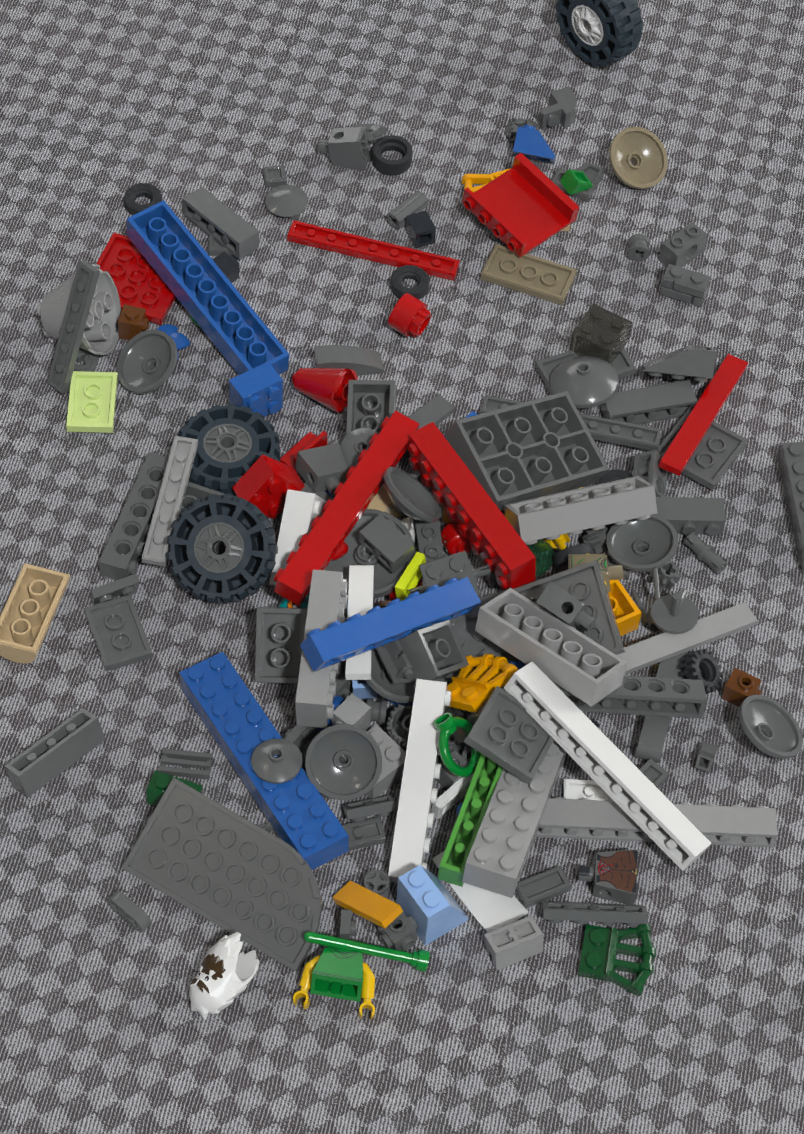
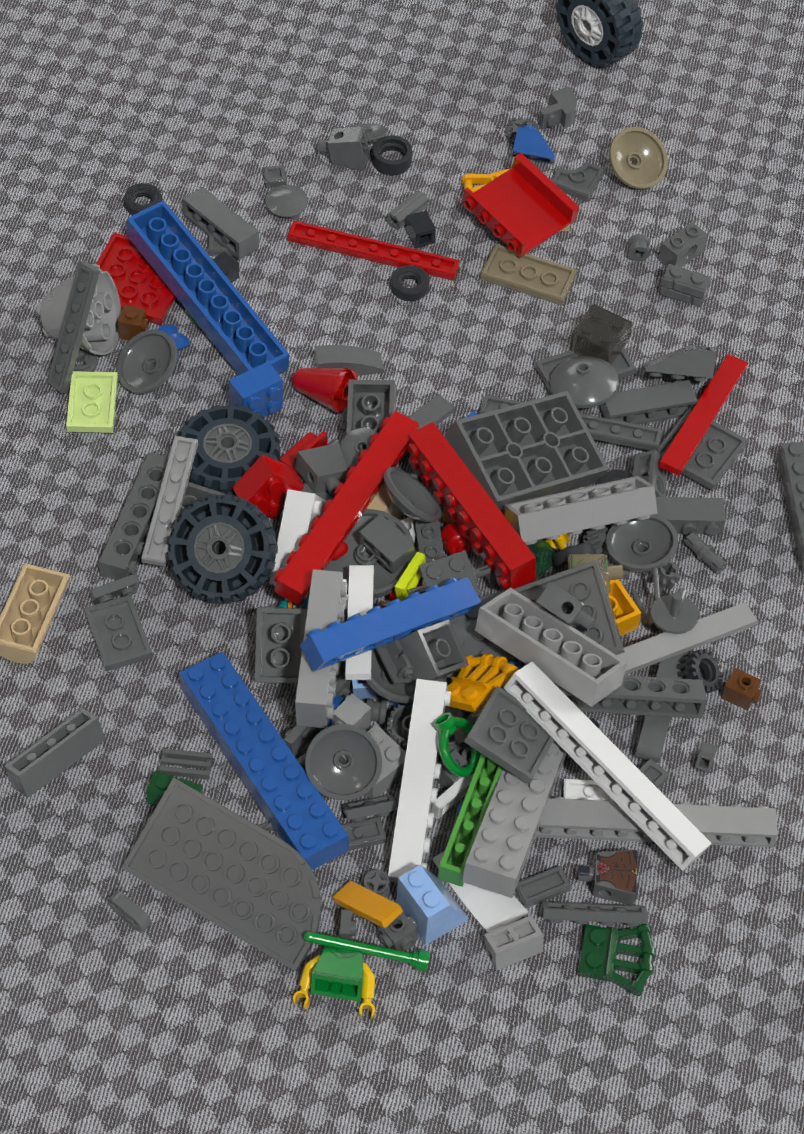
(222, 976): white head -> none
(276, 769): dark grey dish -> none
(409, 316): red piece -> none
(575, 181): green slope -> none
(770, 727): dark grey dish -> none

